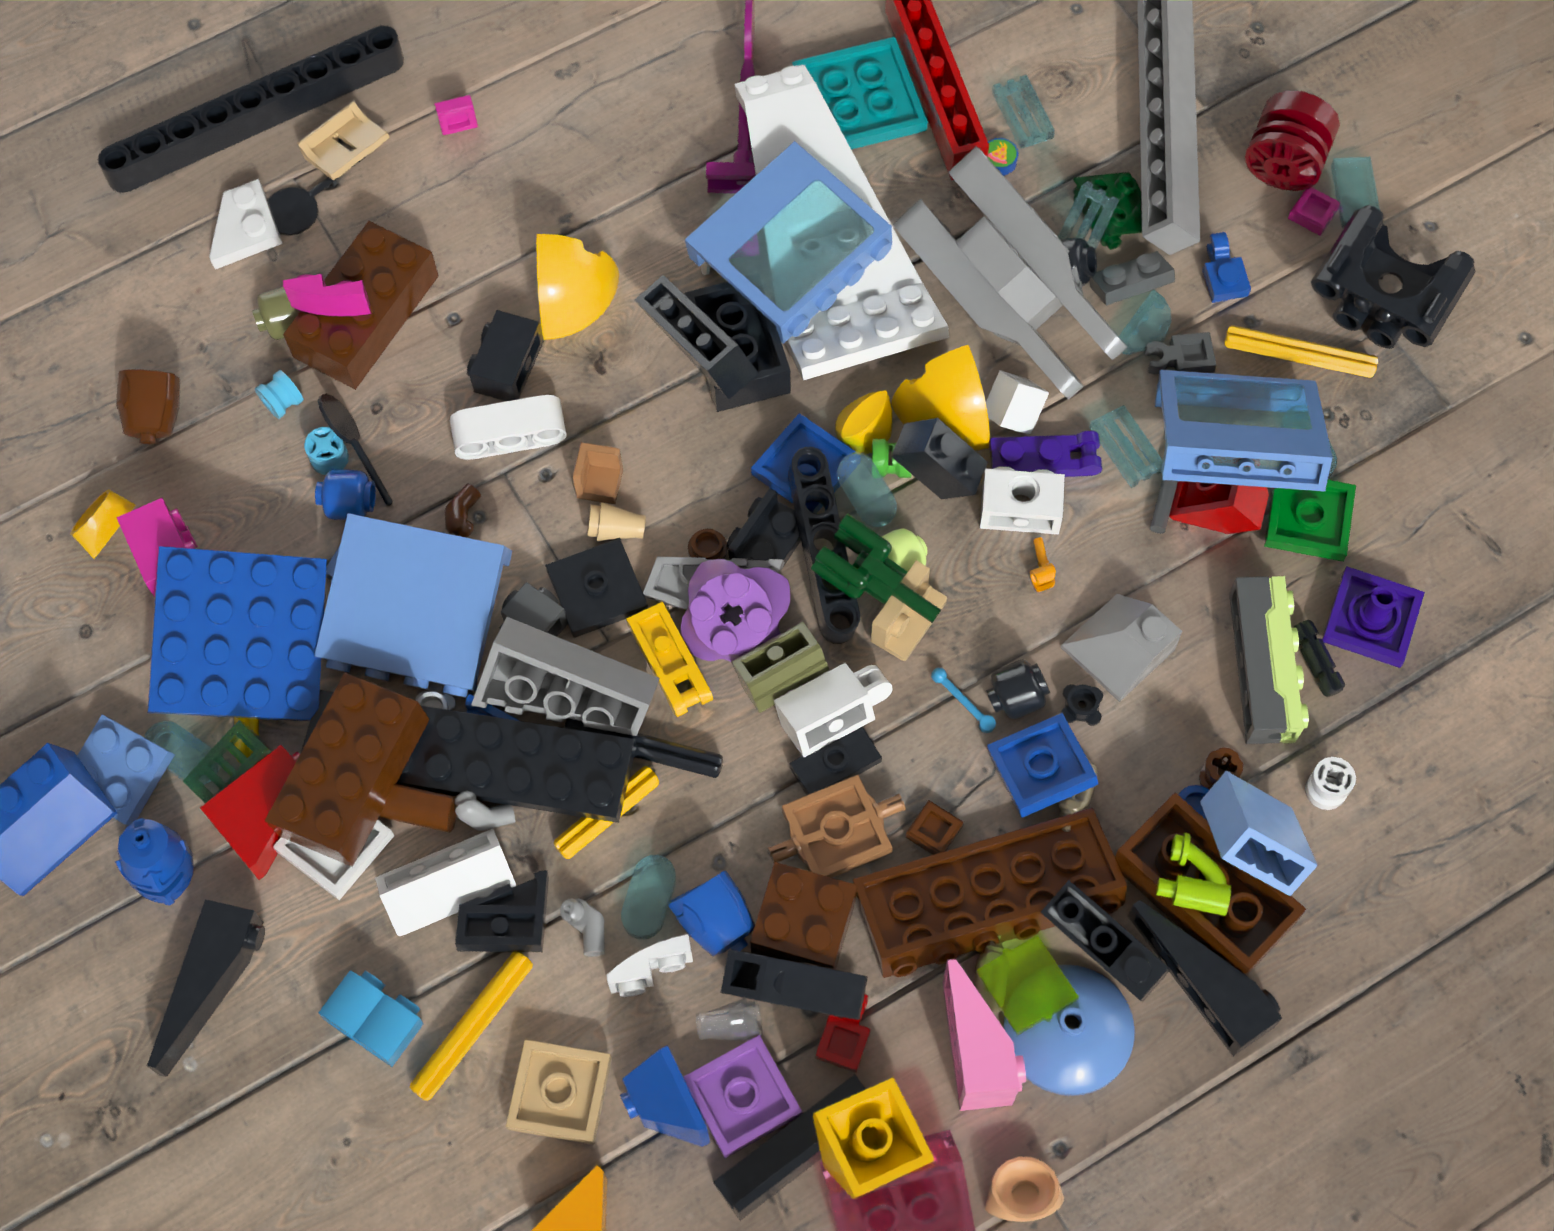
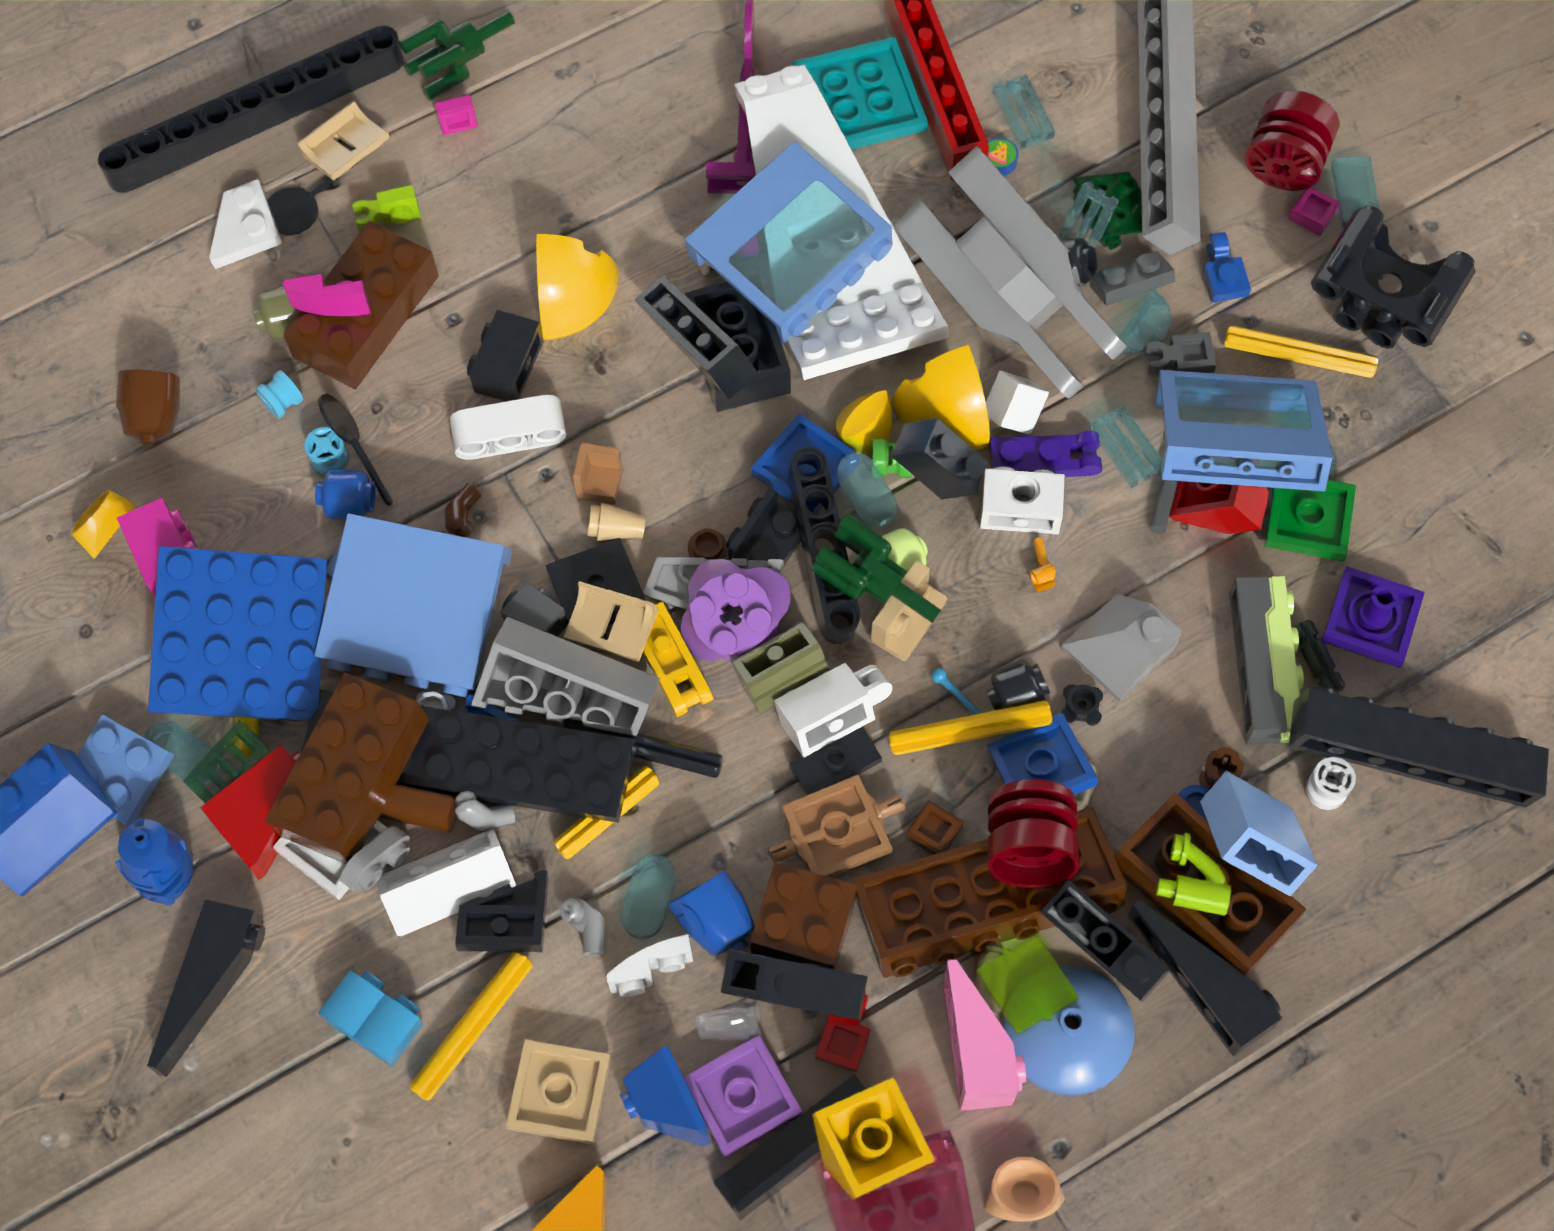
(375, 858): none -> light grey plate
(391, 206): none -> lime plate
(451, 50): none -> dark green plant
(593, 615): none -> tan piece
(970, 728): none -> yellow axle
(1033, 833): none -> dark red wheel
(1419, 746): none -> black brick

